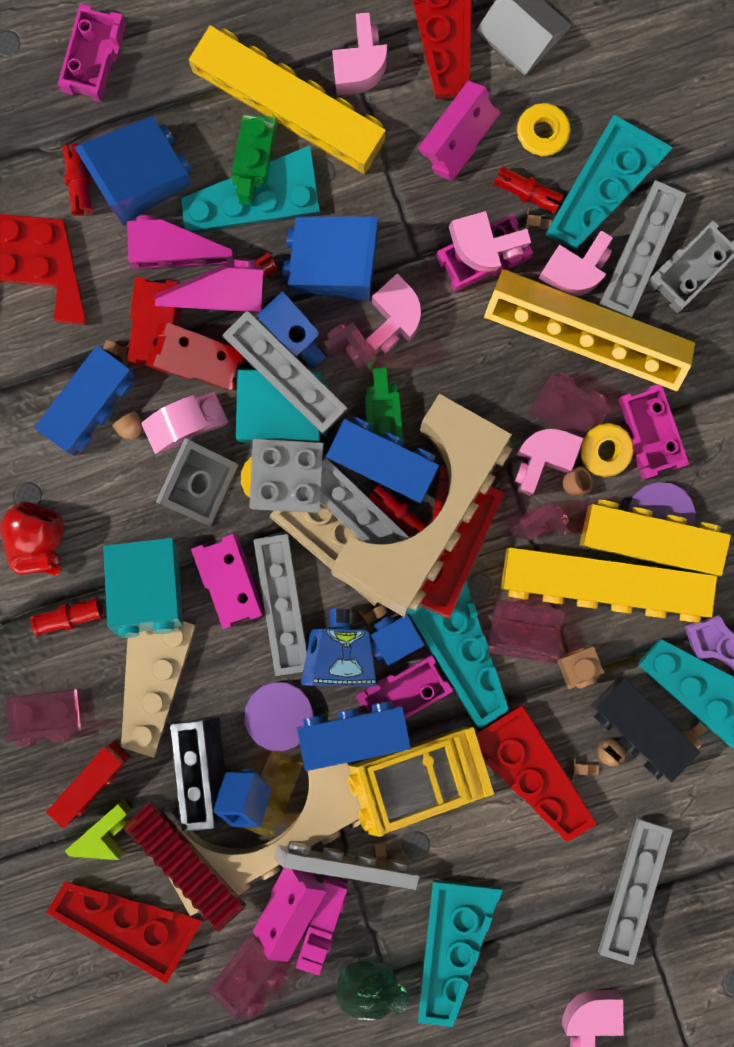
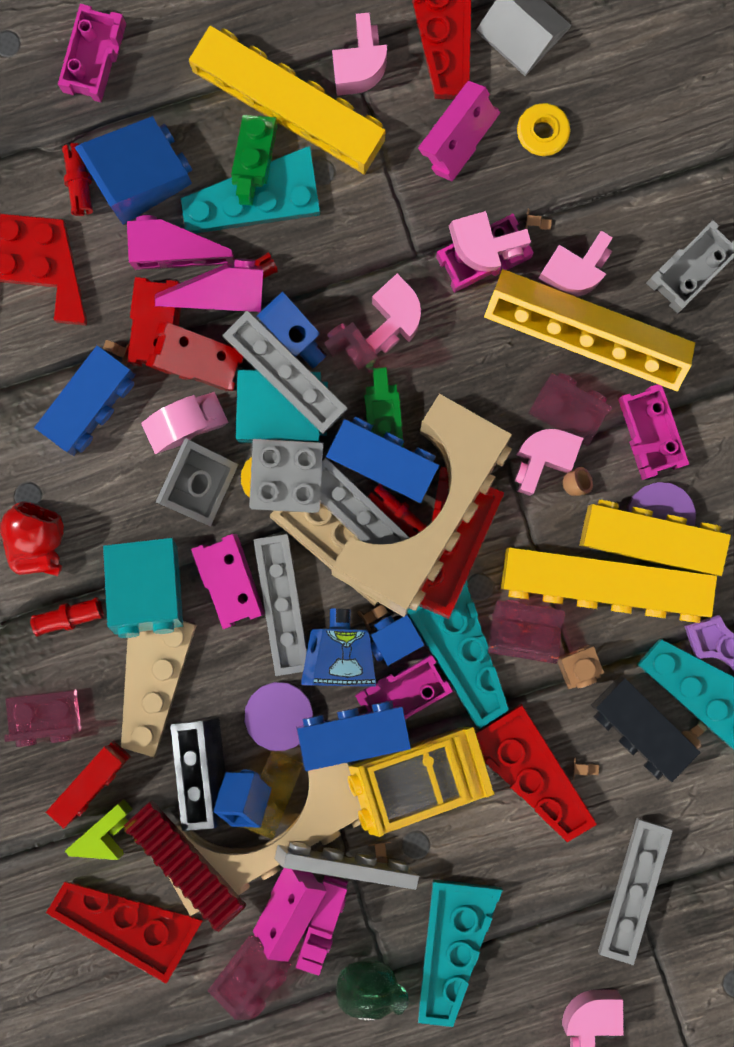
(129, 426): medium nougat hinge -> none
(332, 256): blue slope -> none
(528, 189): red pin -> none
(534, 521): clear pink bracket -> none
(607, 759): medium nougat hinge -> none
(610, 174): teal wing -> none
(622, 454): yellow piece -> none
(642, 249): light grey plate -> none

